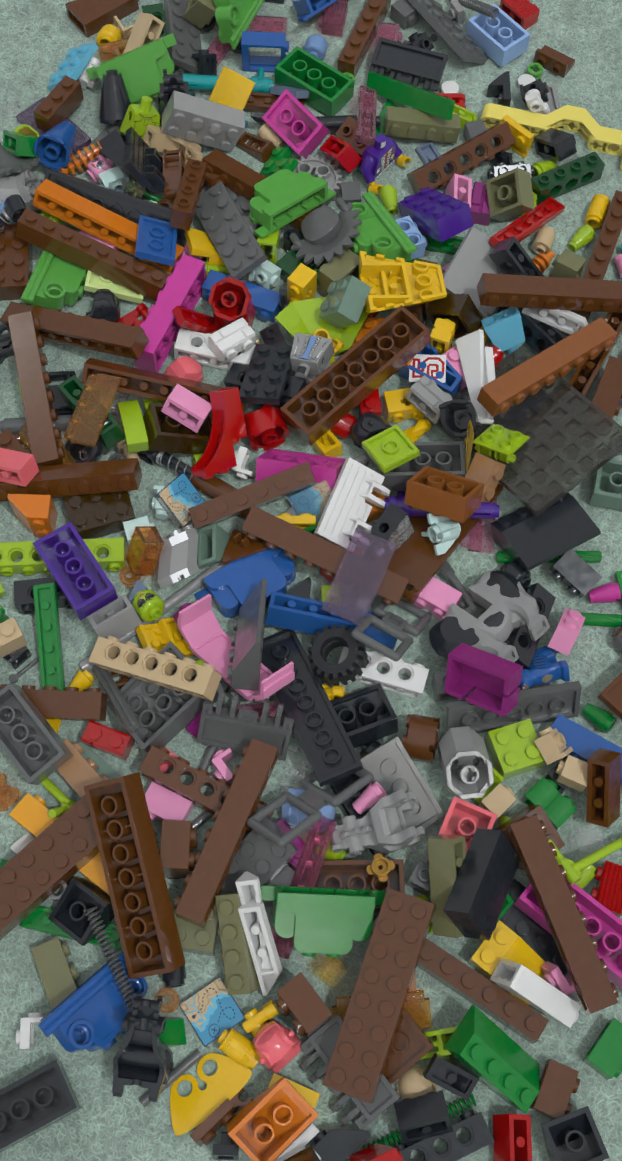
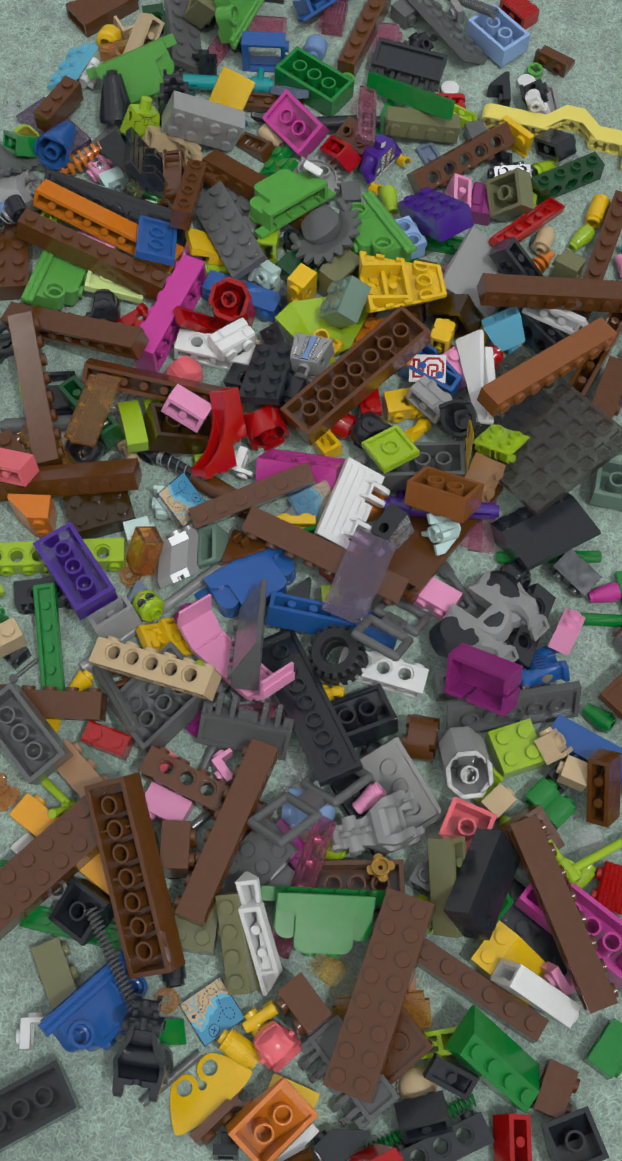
(312, 169): none -> white tile

